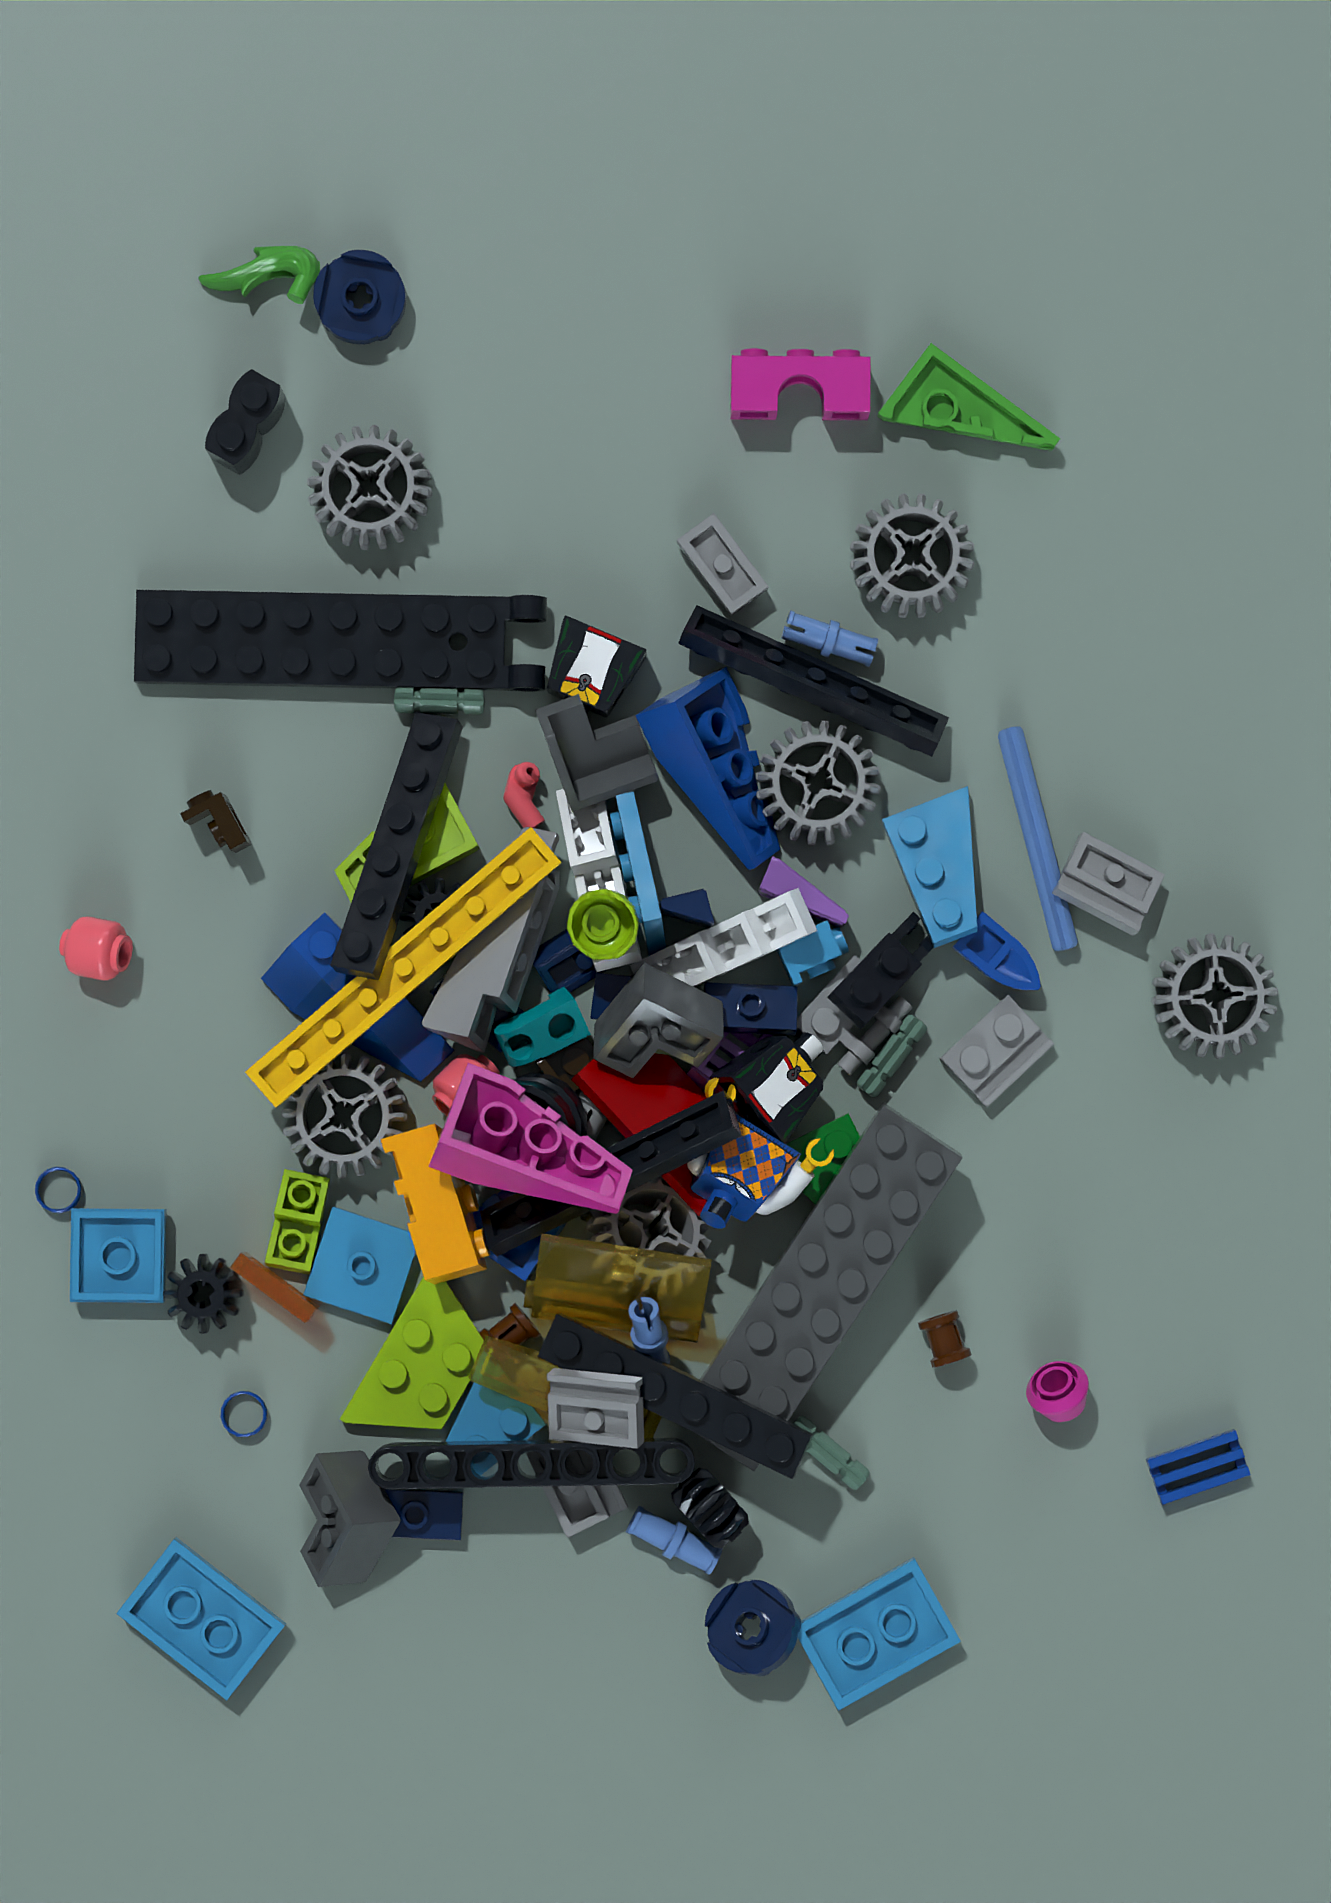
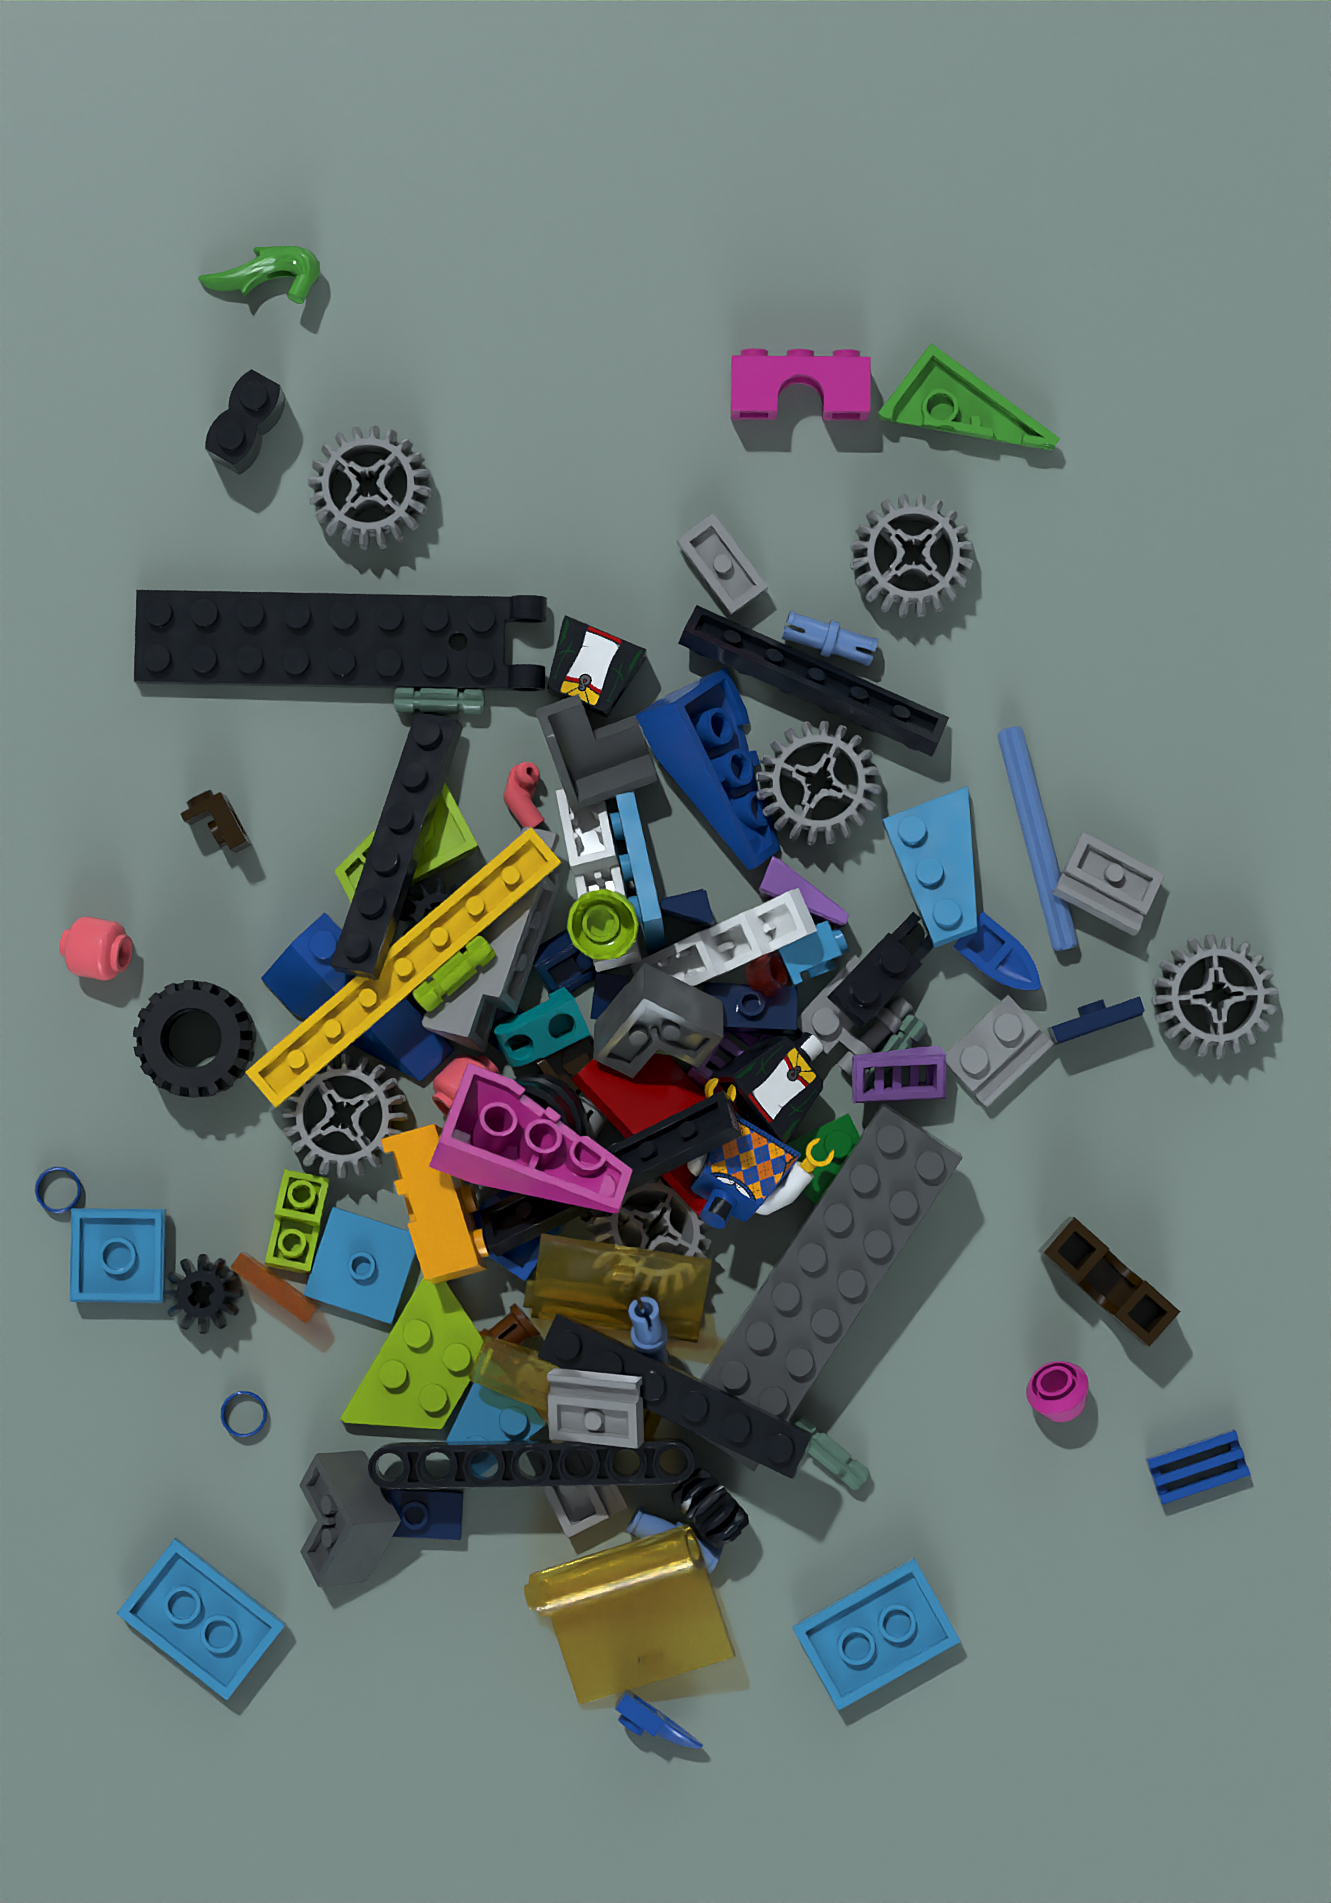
(154, 1032): none -> black tyre
(344, 275): dark blue plate -> none
(454, 973): none -> lime axle
(630, 1604): none -> clear yellow door
(640, 1716): none -> blue plate
(767, 974): none -> clear red plate
(778, 1627): dark blue plate -> none
(931, 1089): none -> medium lavender slope
(944, 1339): reddish brown bush -> none
(1094, 1018): none -> dark blue plate
(1109, 1281): none -> dark brown arch

